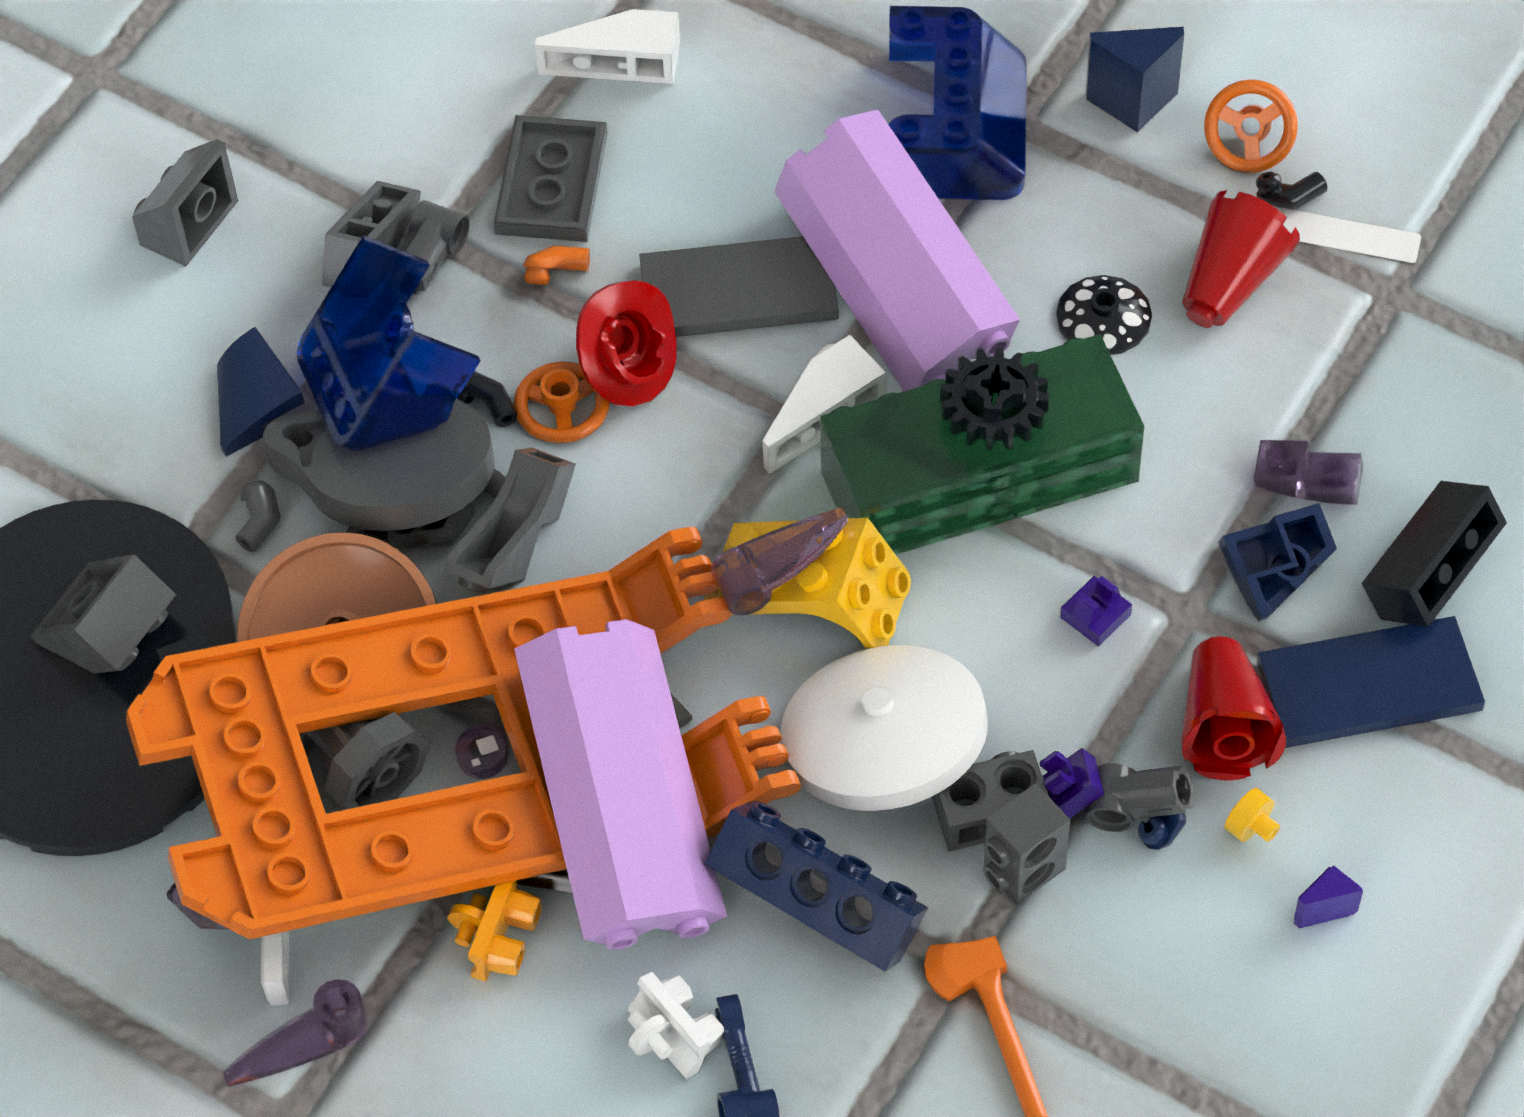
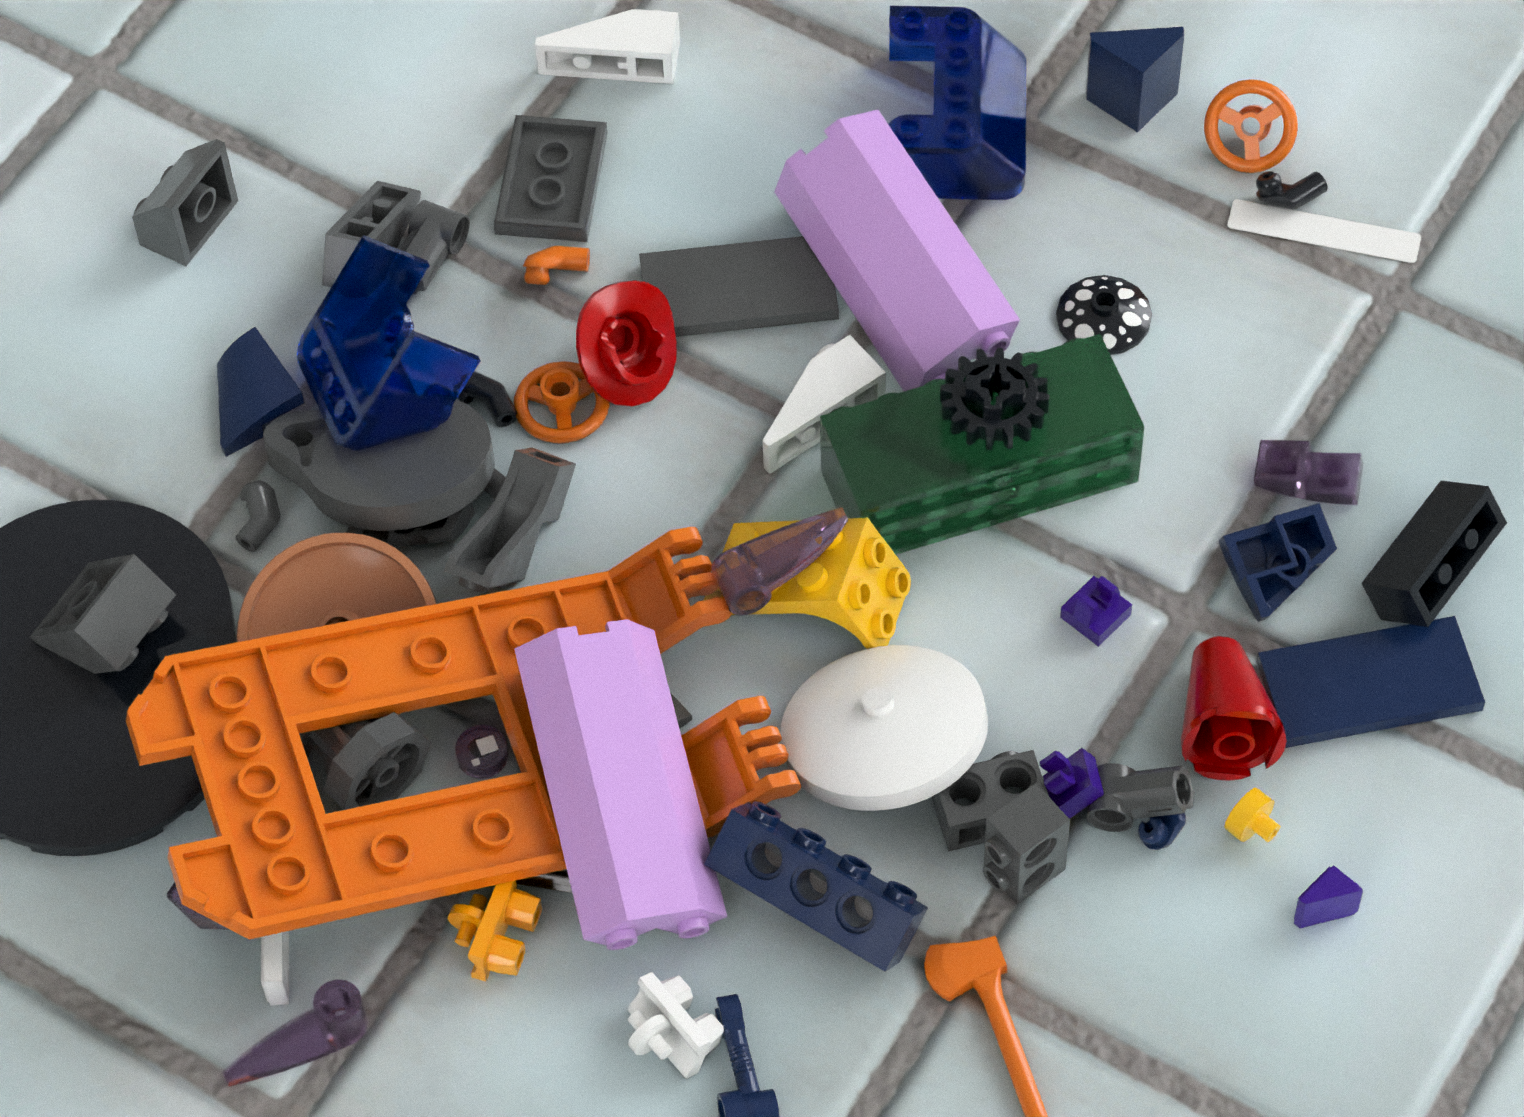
(1235, 256): red cone -> none

